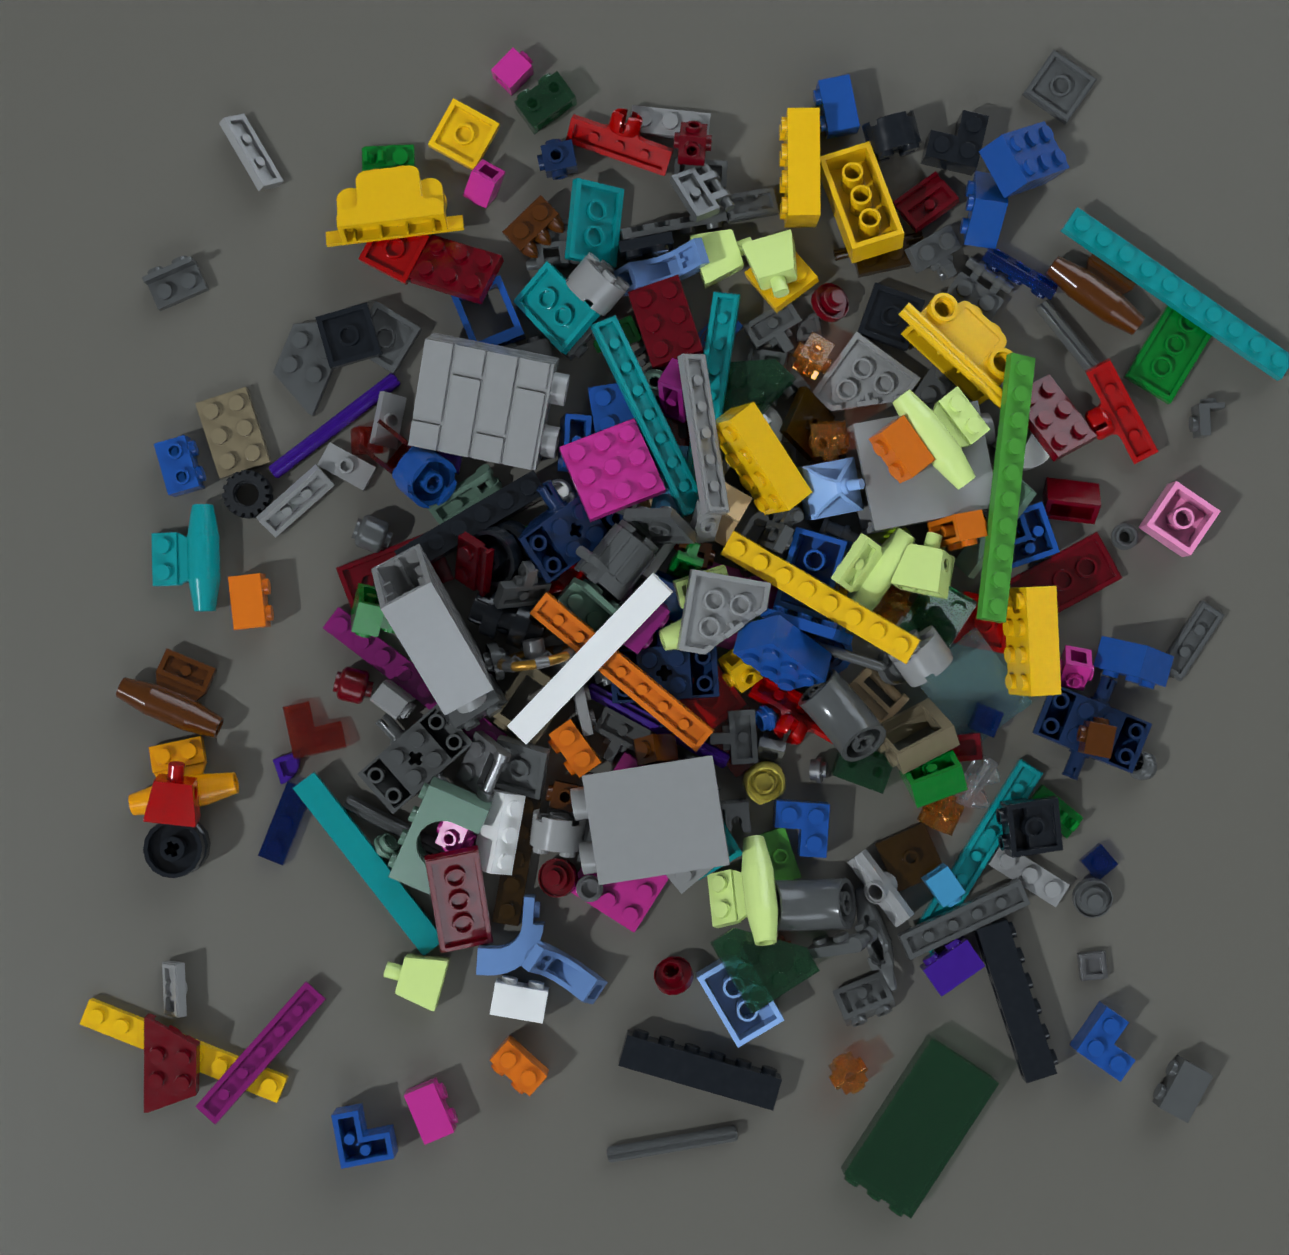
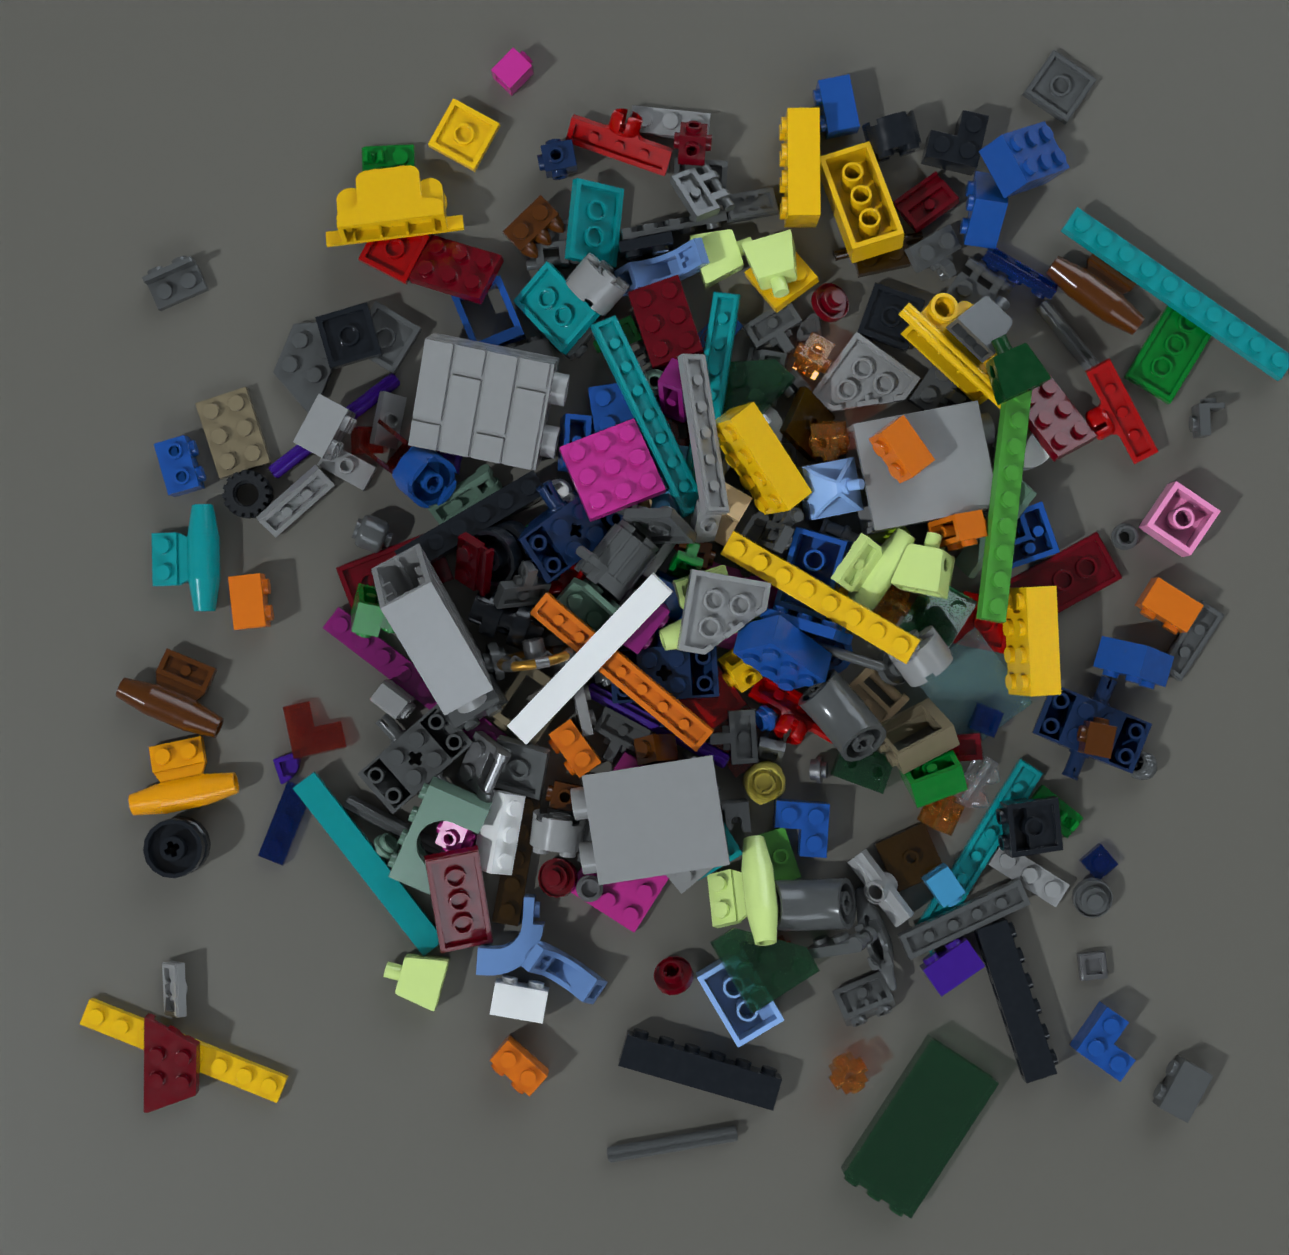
(174, 798): red torso -> none
(251, 152): light grey plate -> none
(260, 1053): magenta plate -> none
(325, 428): none -> light grey brick
(352, 685): dark red head -> none
(358, 1144): blue brick -> none
(431, 1111): dark pink brick -> none
(484, 183): dark pink brick -> none
(545, 101): clear green brick -> none
(945, 431): yellowish green plate -> none
(981, 325): none -> dark grey torso
(1014, 370): none -> dark green torso
(1071, 500): dark red brick -> none
(1077, 672): dark pink brick -> none
(1168, 605): none -> orange brick

